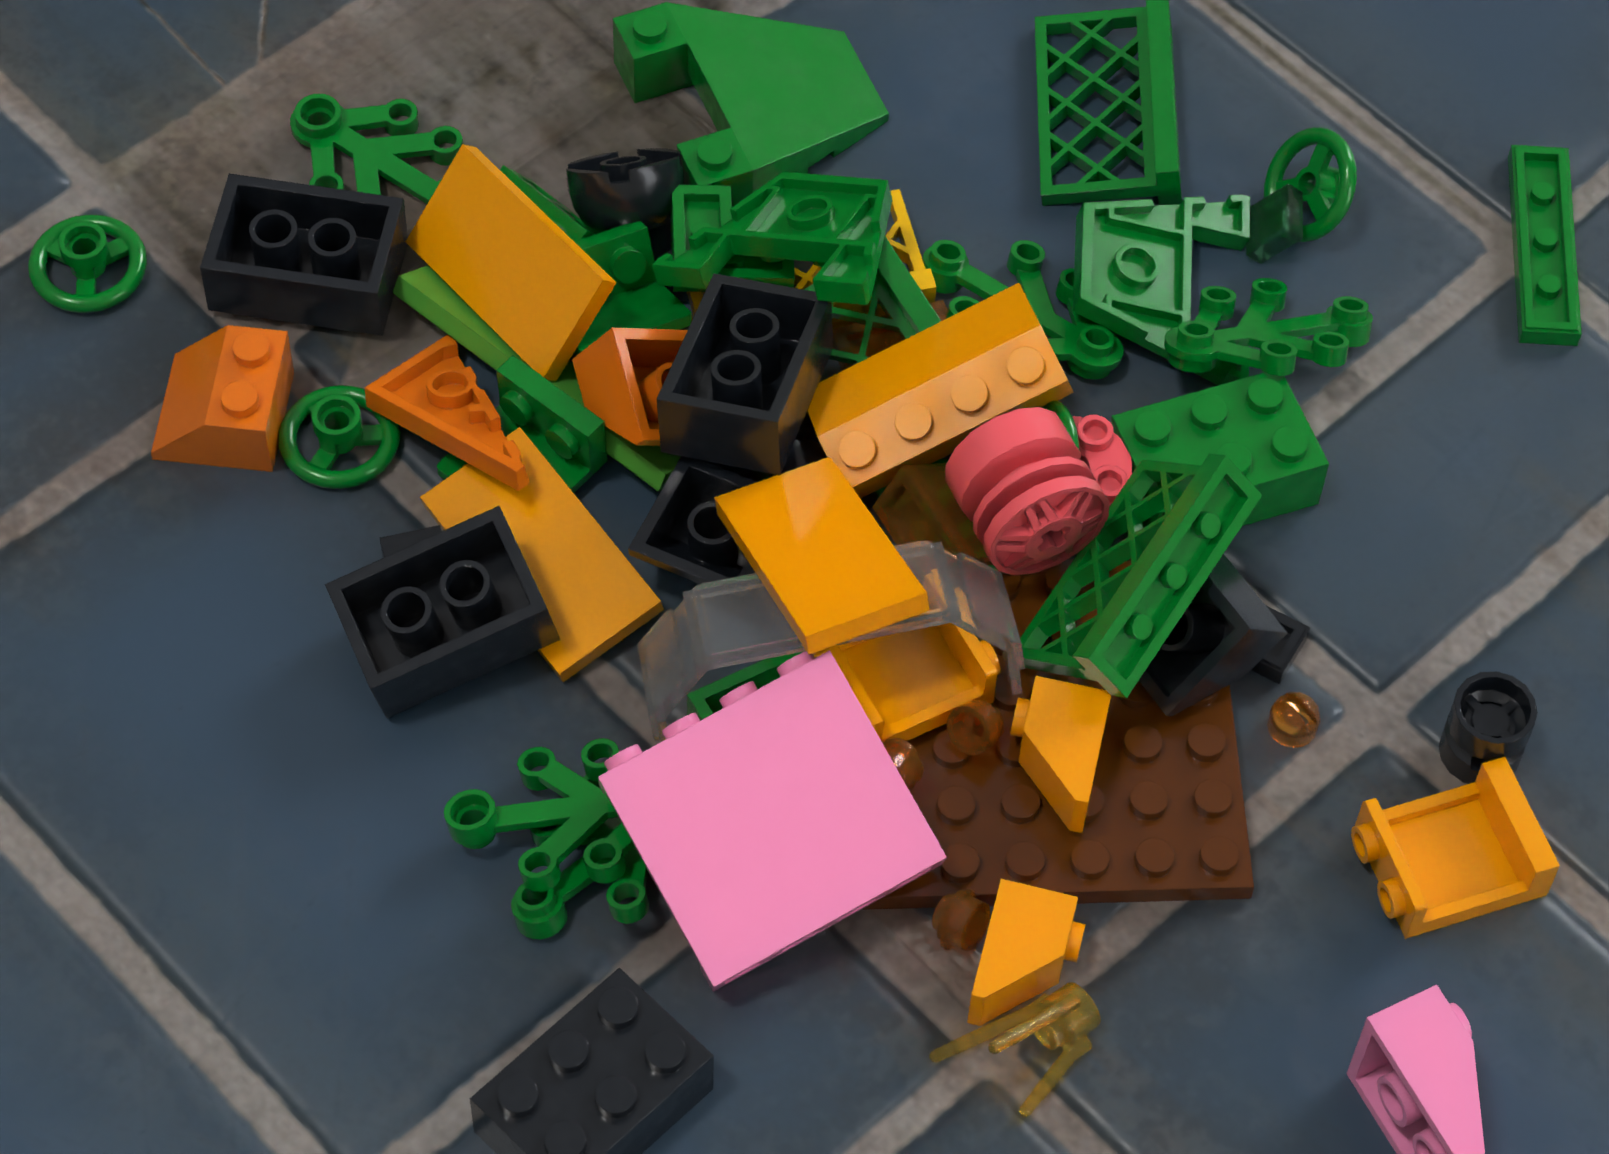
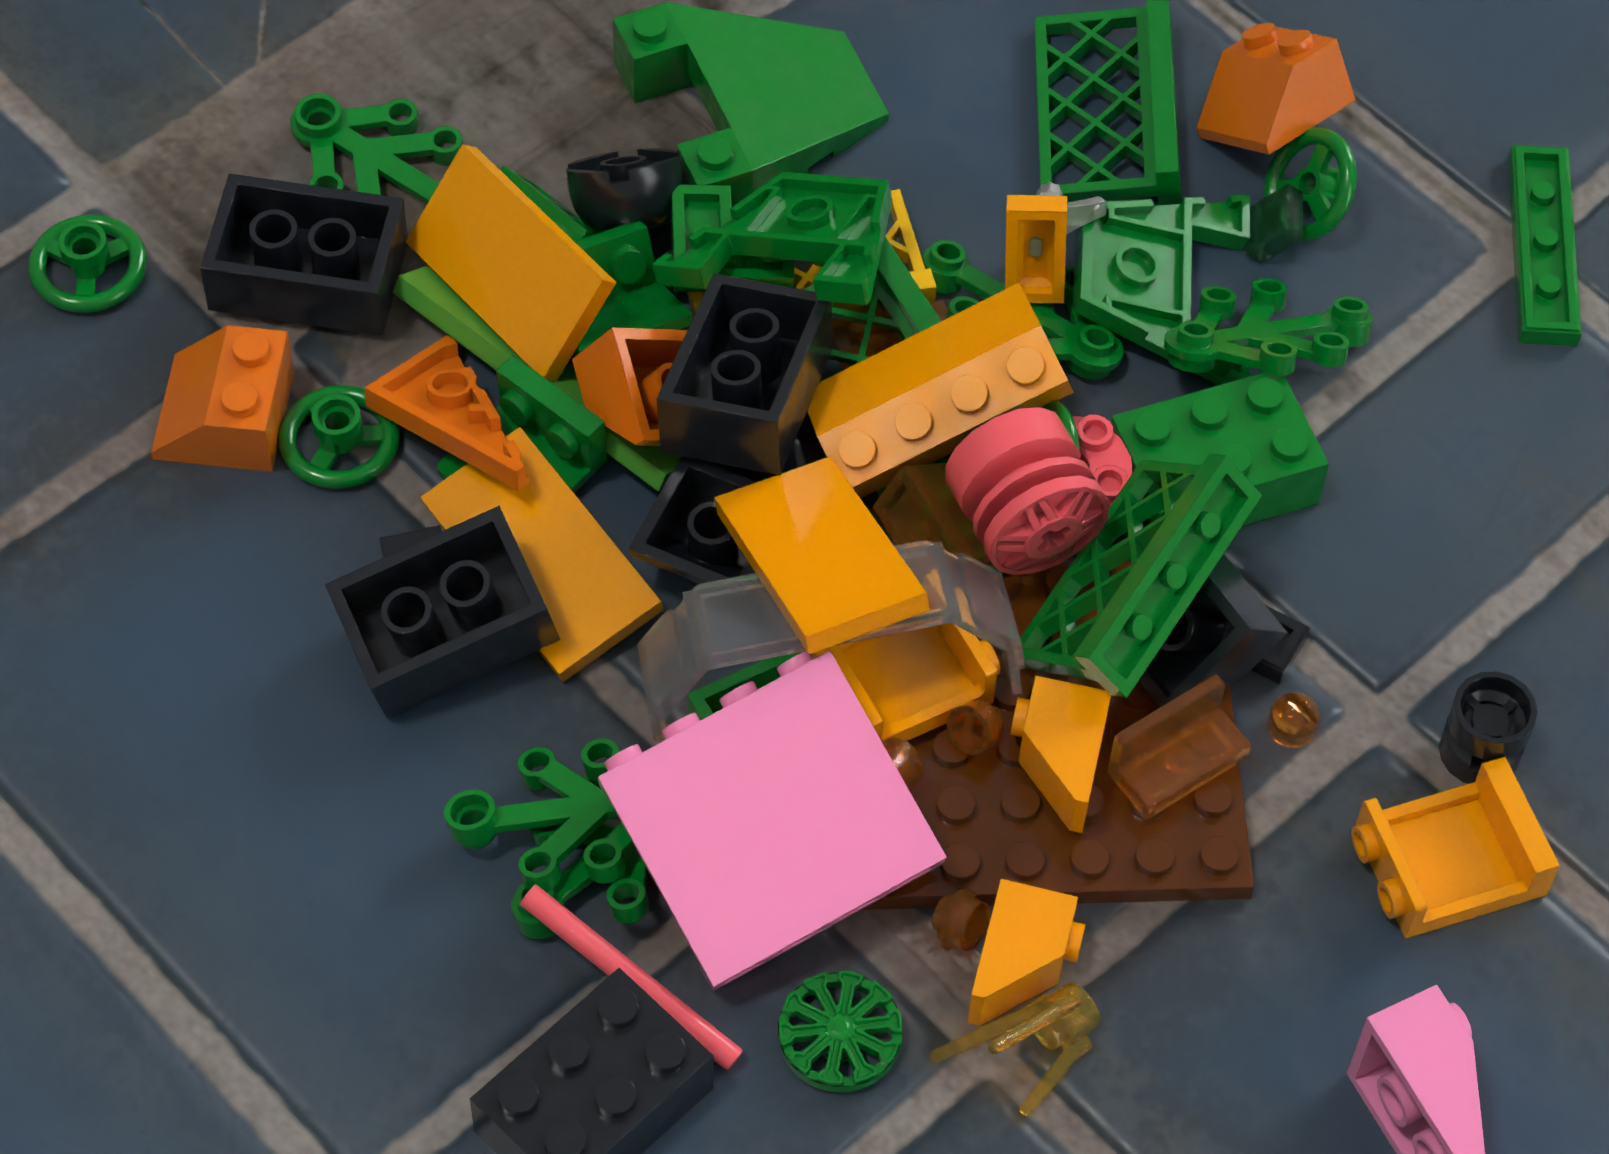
(609, 959): none -> coral bar
(840, 1031): none -> green wheel
(1038, 239): none -> light orange piece
(1177, 749): none -> clear orange panel
(1274, 88): none -> orange slope

